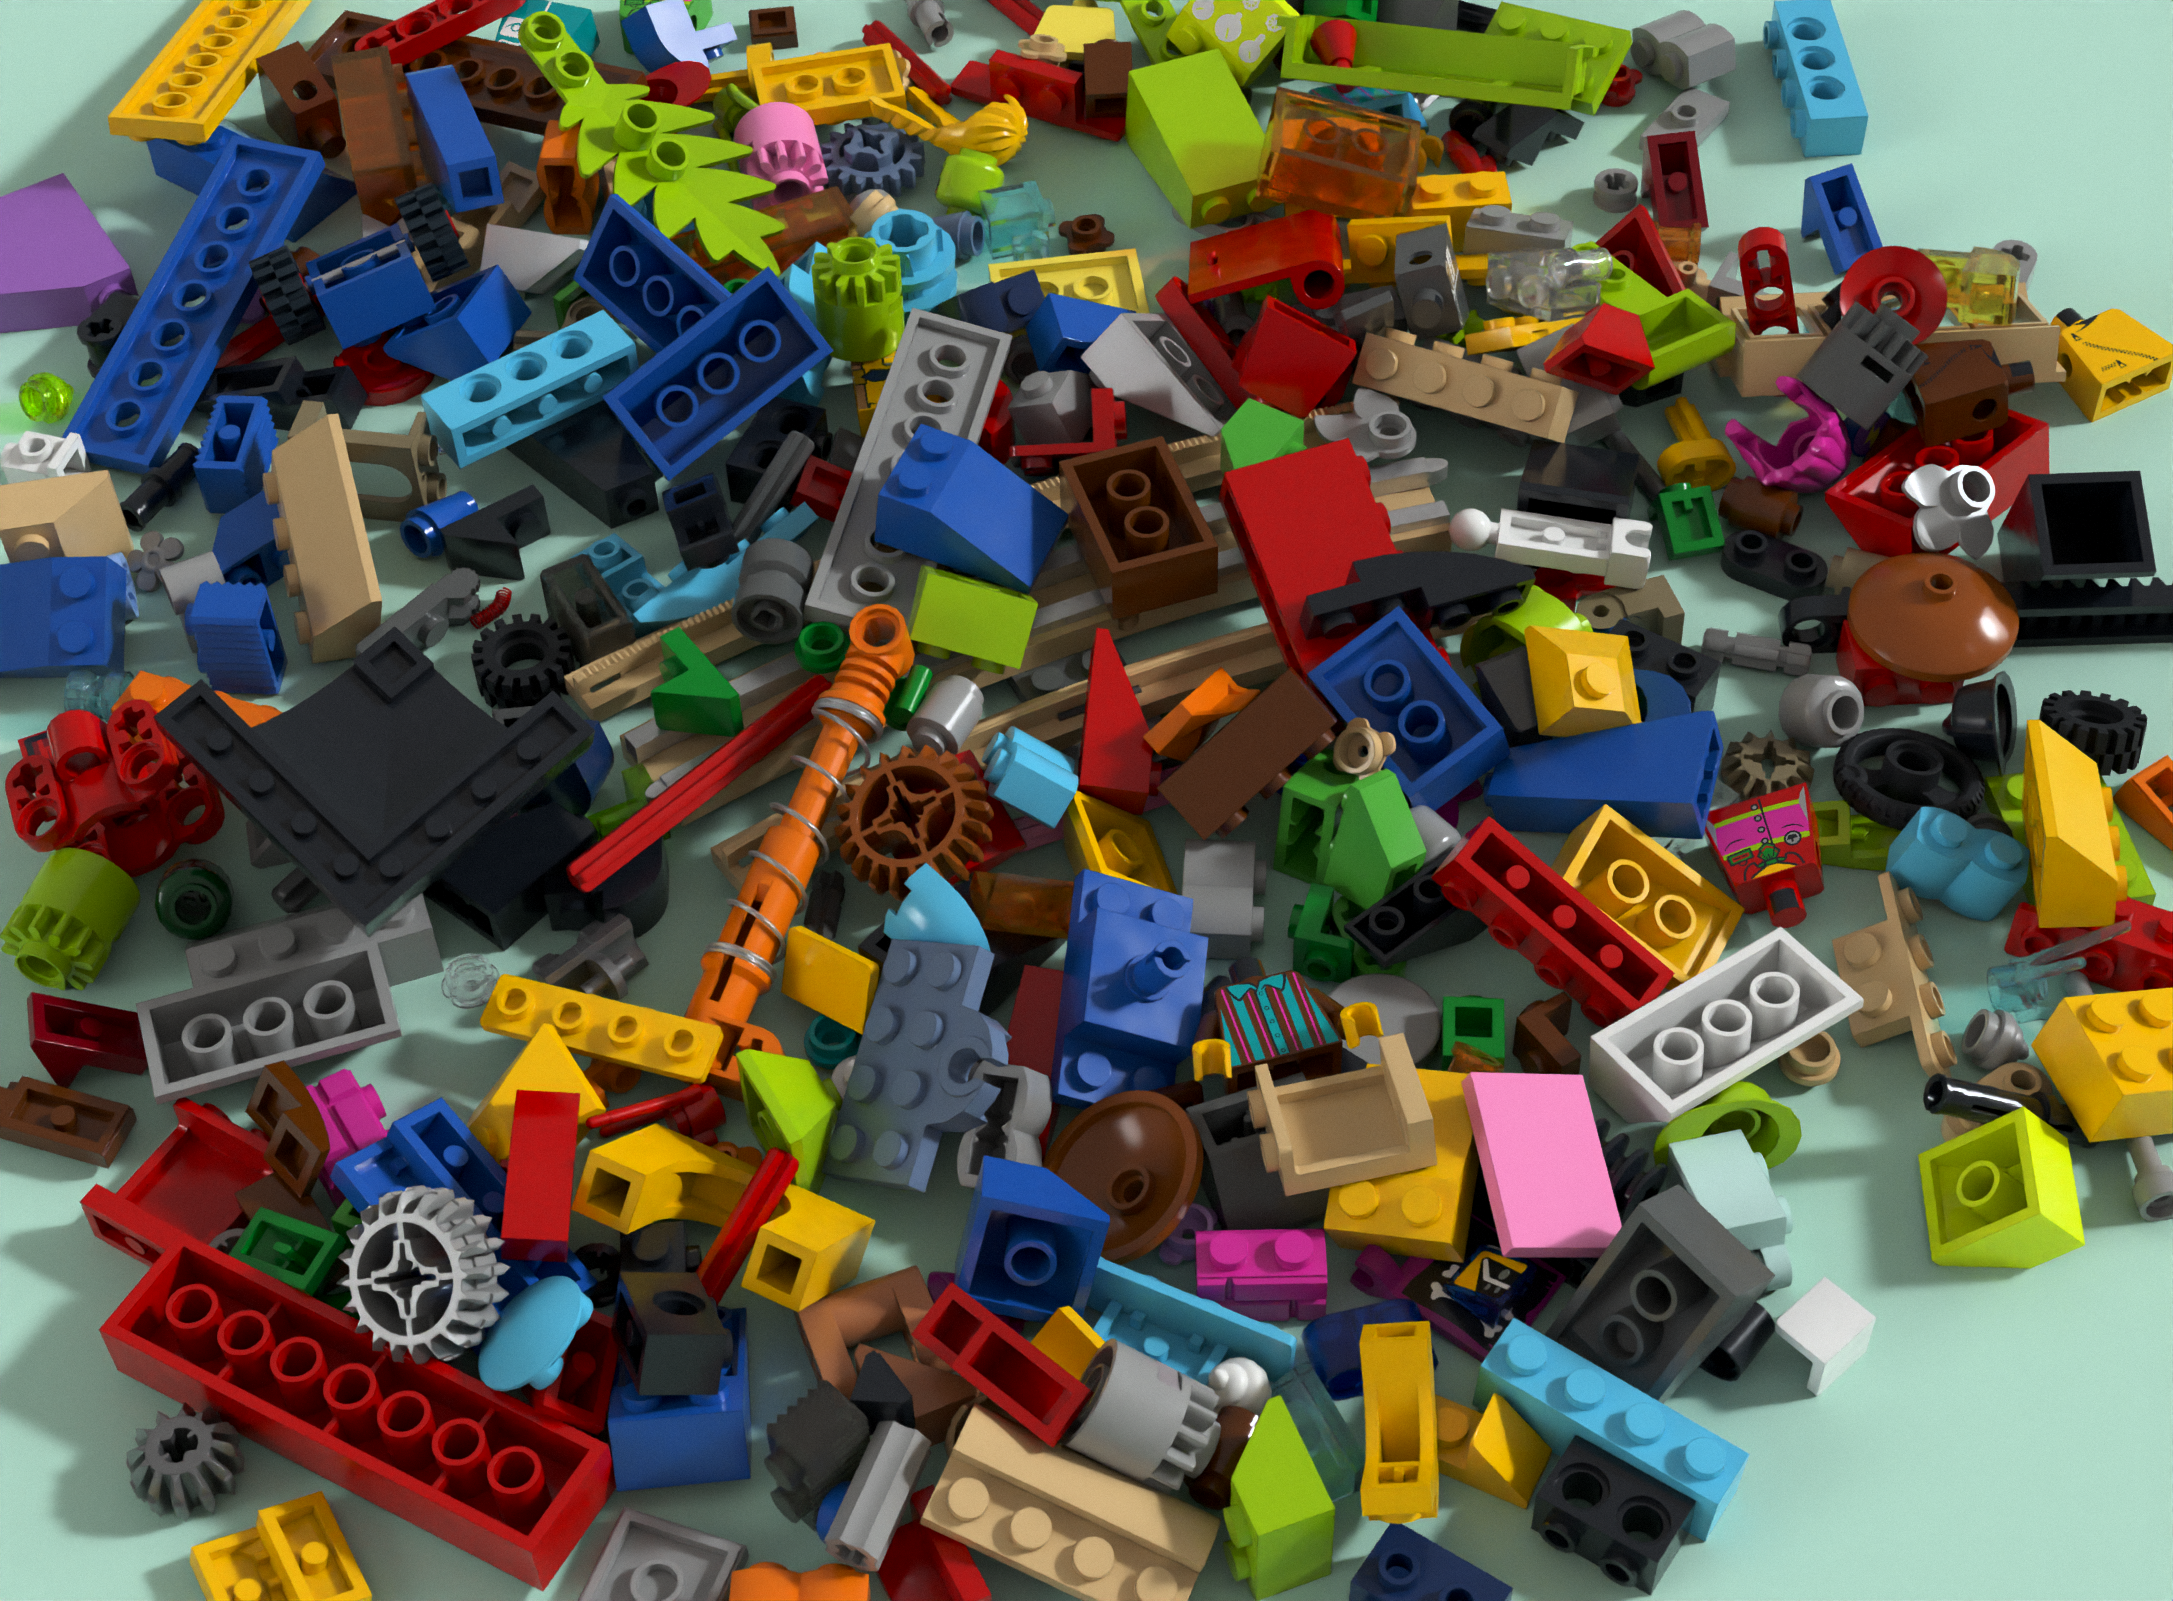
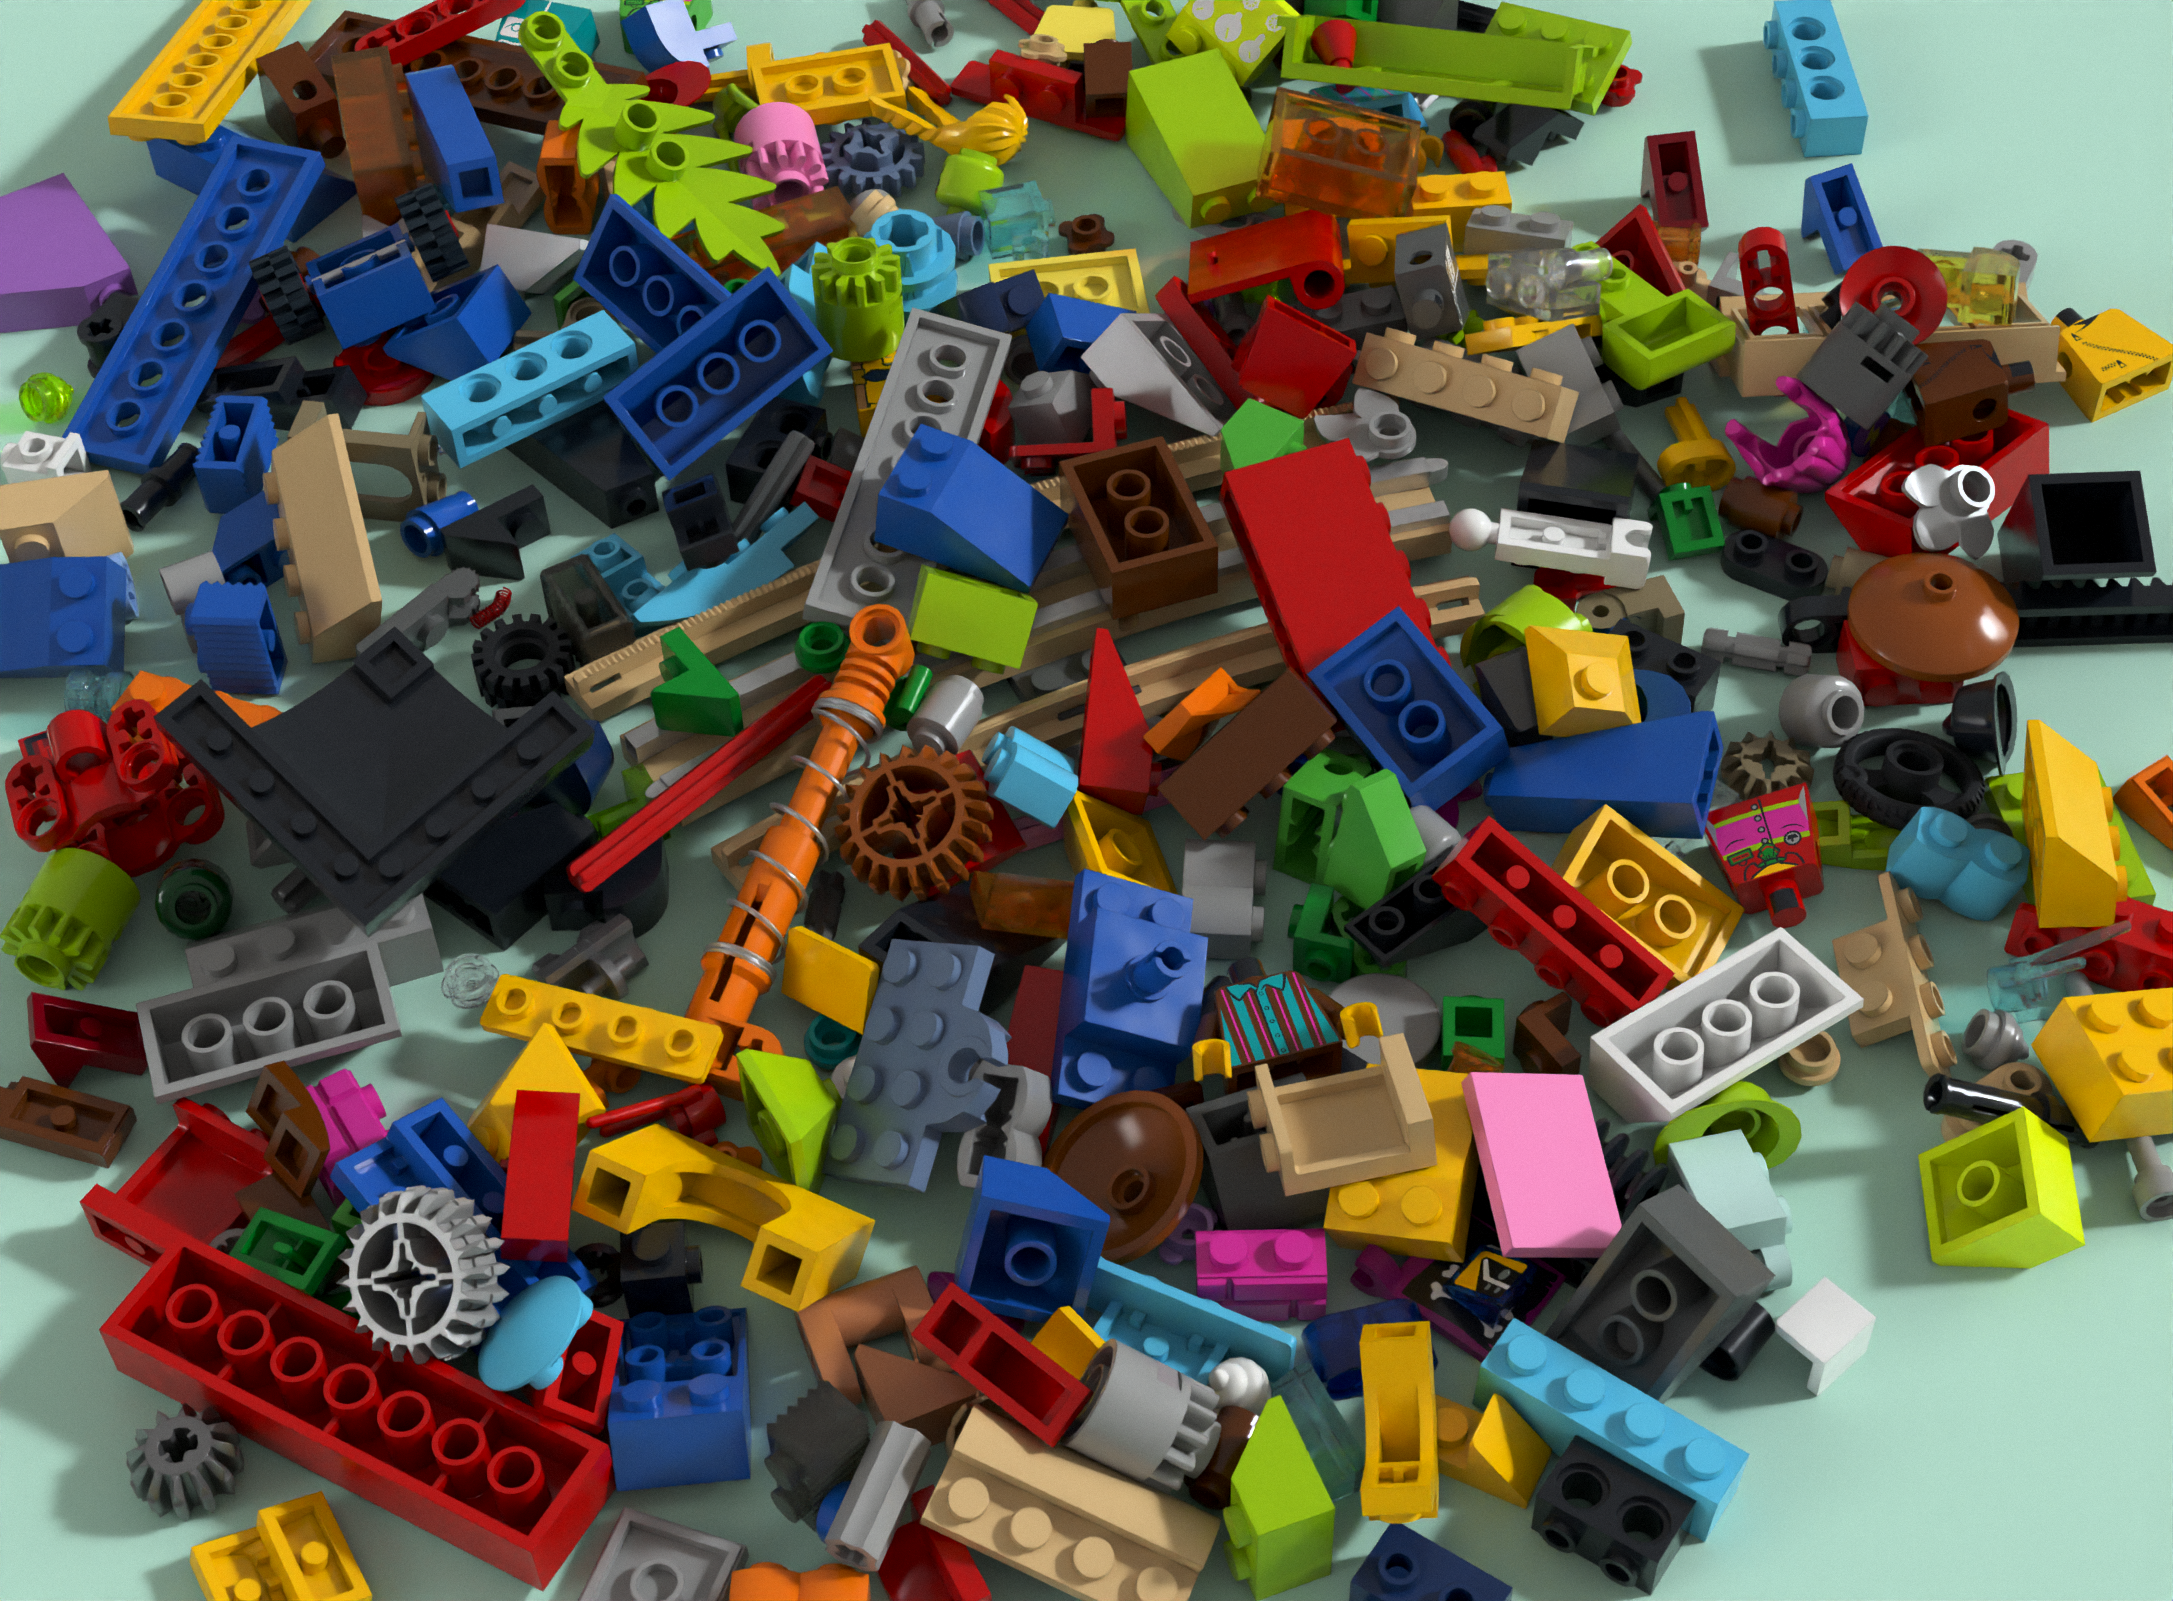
(156, 555): light grey plant -> none
(670, 1333): black brick -> none
(743, 1224): red axle -> none
(772, 591): dark grey wheel -> none
(774, 26): reddish brown tile -> none
(882, 1394): black slope -> none
(934, 913): medium azure brick -> none
(1350, 742): tan plate -> none
(1367, 316): dark grey slope -> none
(1434, 585): black slope -> none
(1602, 351): red slope -> none
(1615, 190): light grey bush -> none
(1683, 49): light grey brick -> none
(1689, 112): light grey plate -> none
(2098, 727): black tyre -> none

